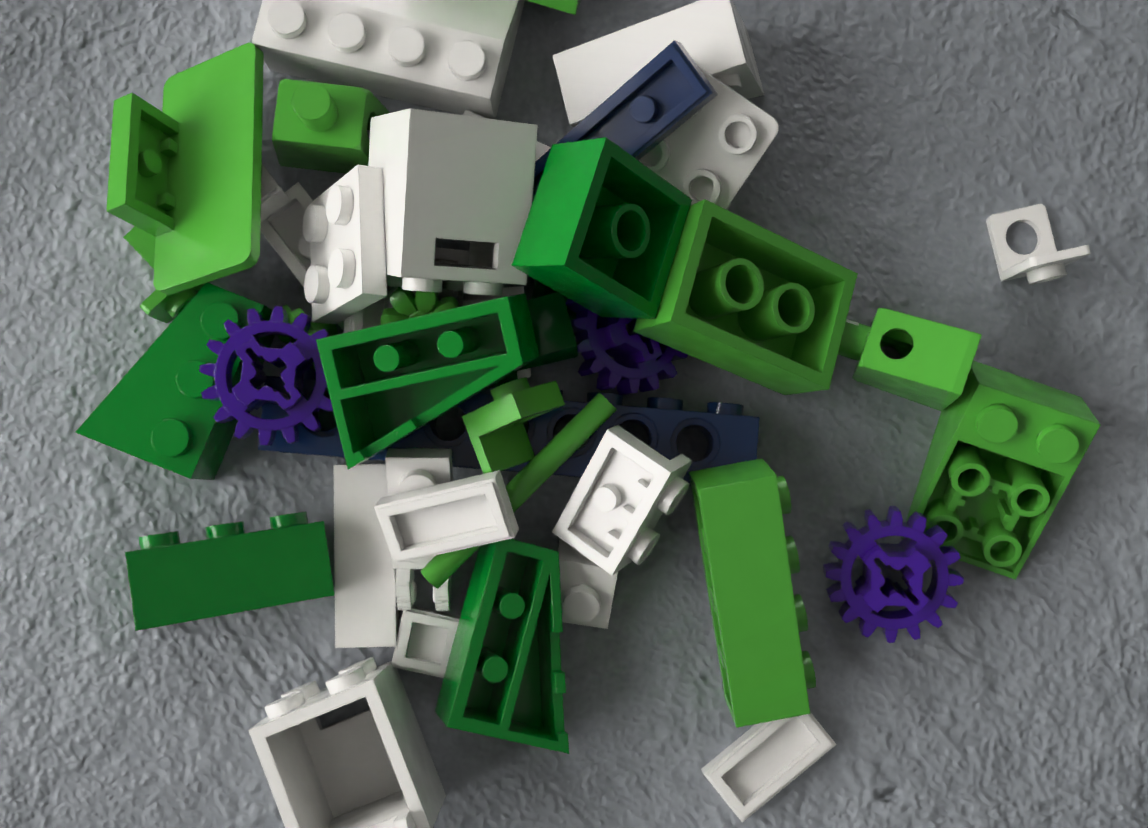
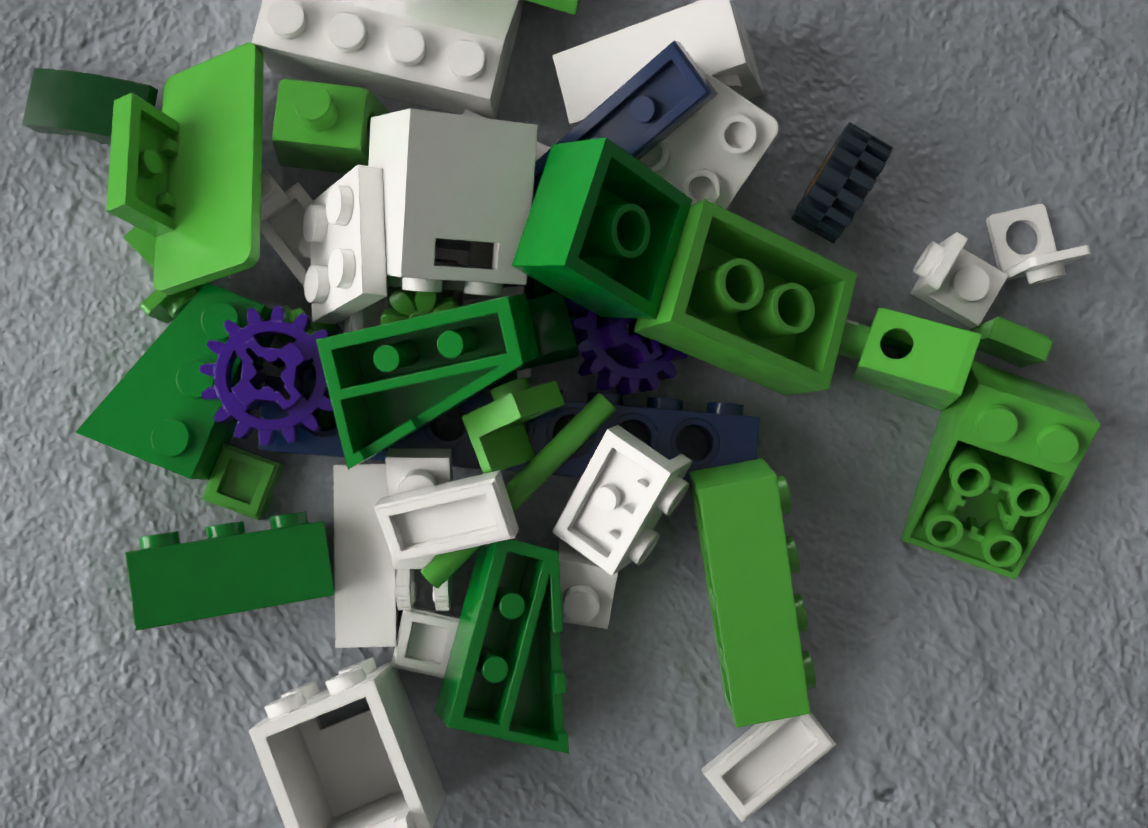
(78, 102): none -> dark green slope
(243, 481): none -> bright green tile
(842, 183): none -> black wheel
(910, 557): dark purple gear -> none
(957, 281): none -> white bracket
(1012, 342): none -> bright green tile

